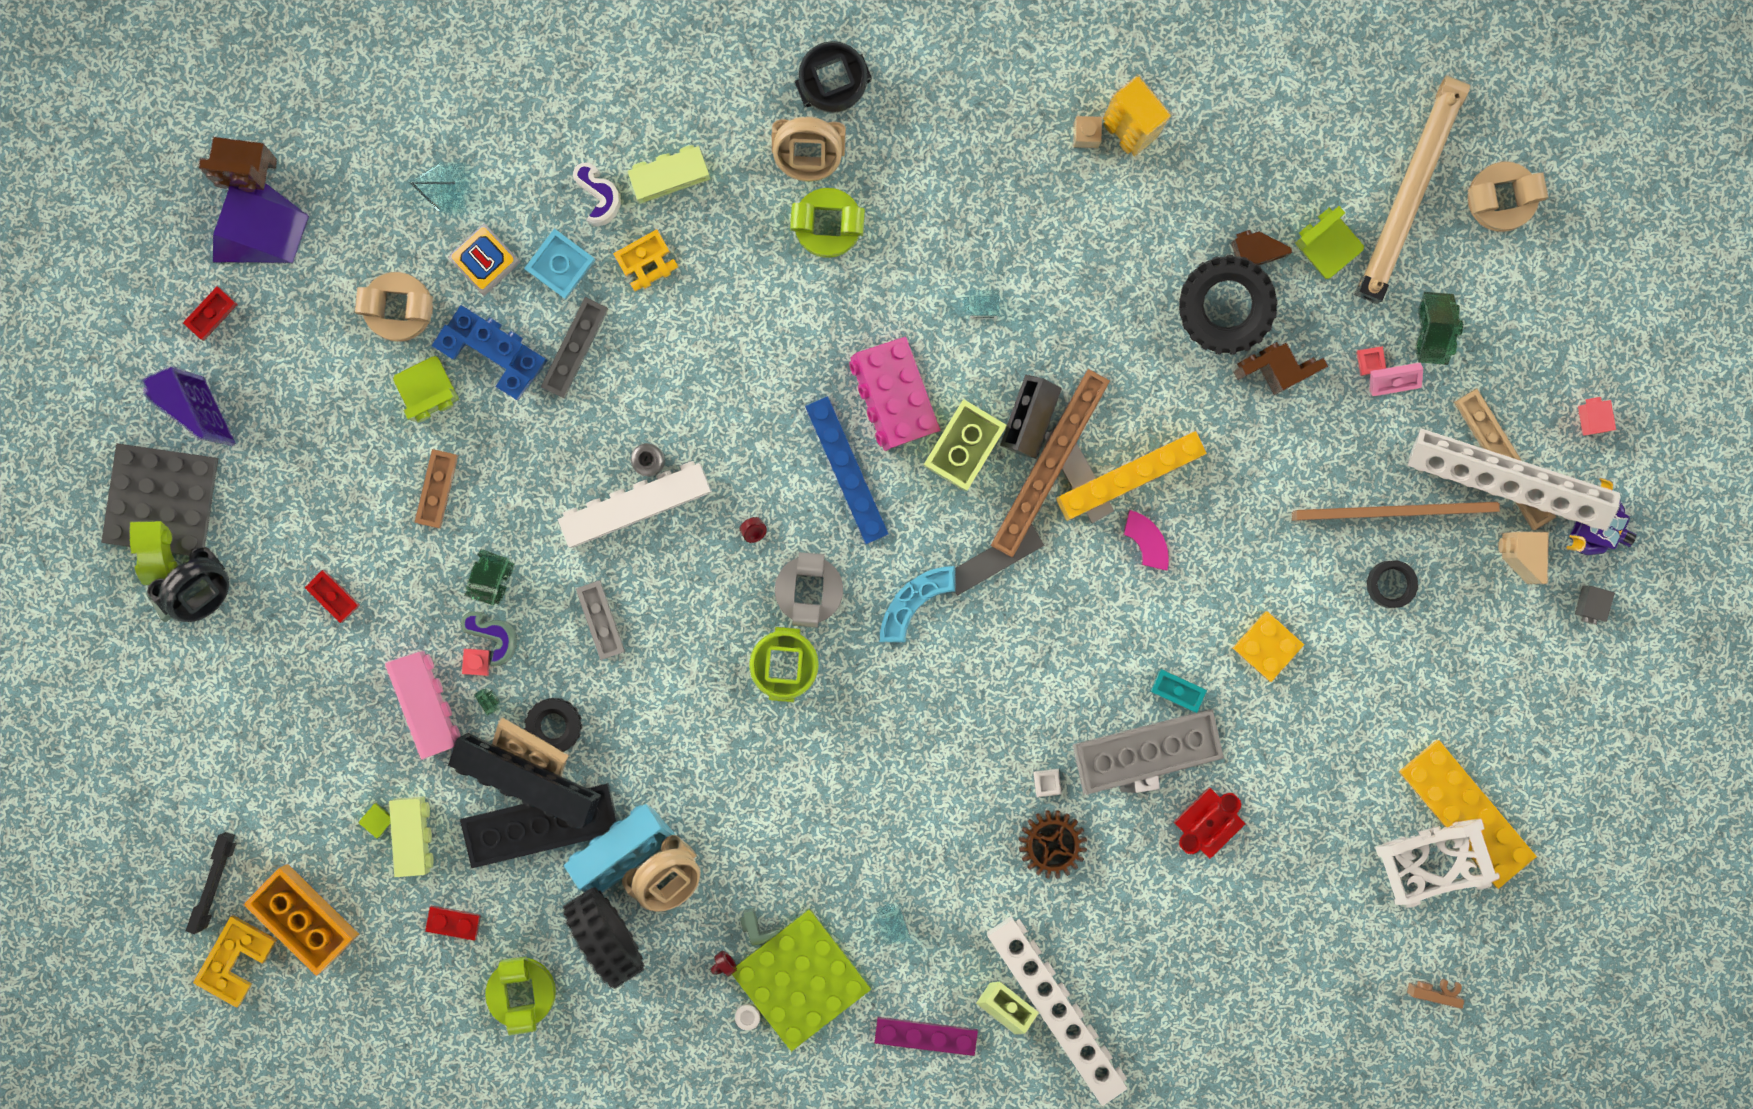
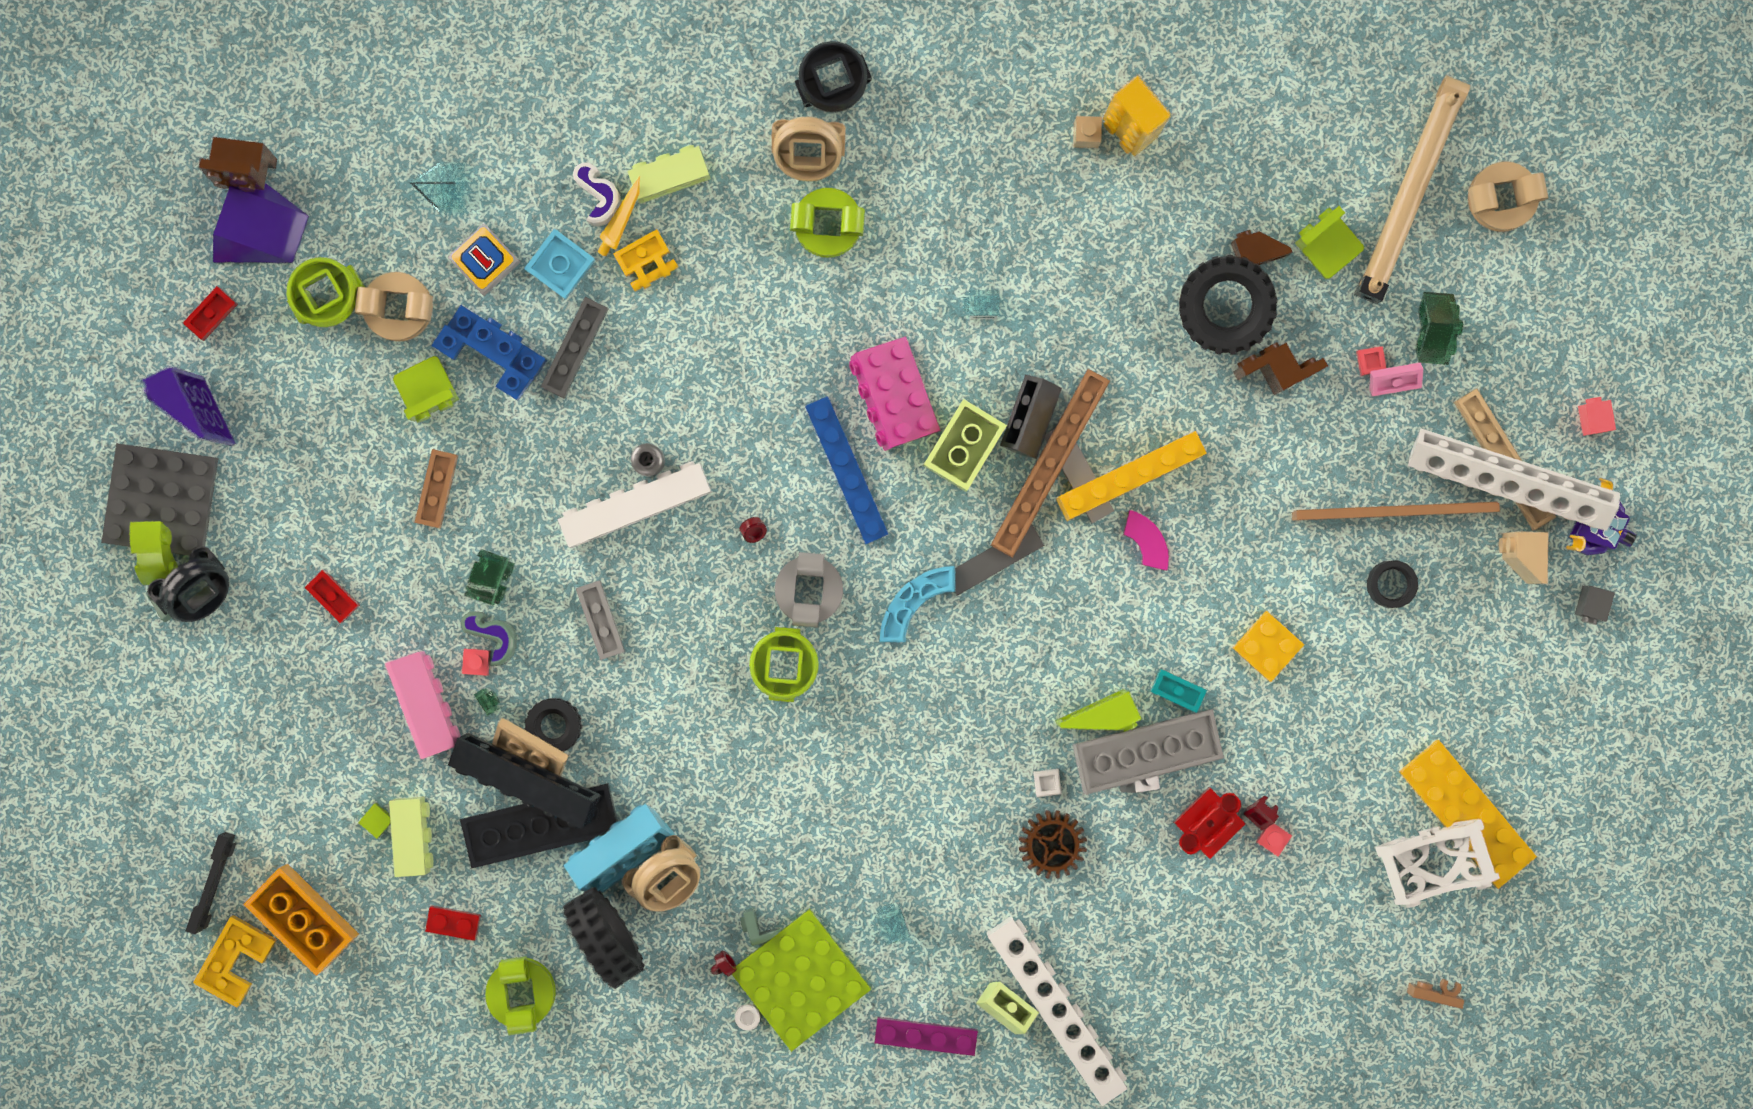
(302, 302): none -> lime piece
(617, 224): none -> yellow bar
(1108, 713): none -> lime slope
(1261, 814): none -> dark red tile
(1274, 839): none -> coral plate

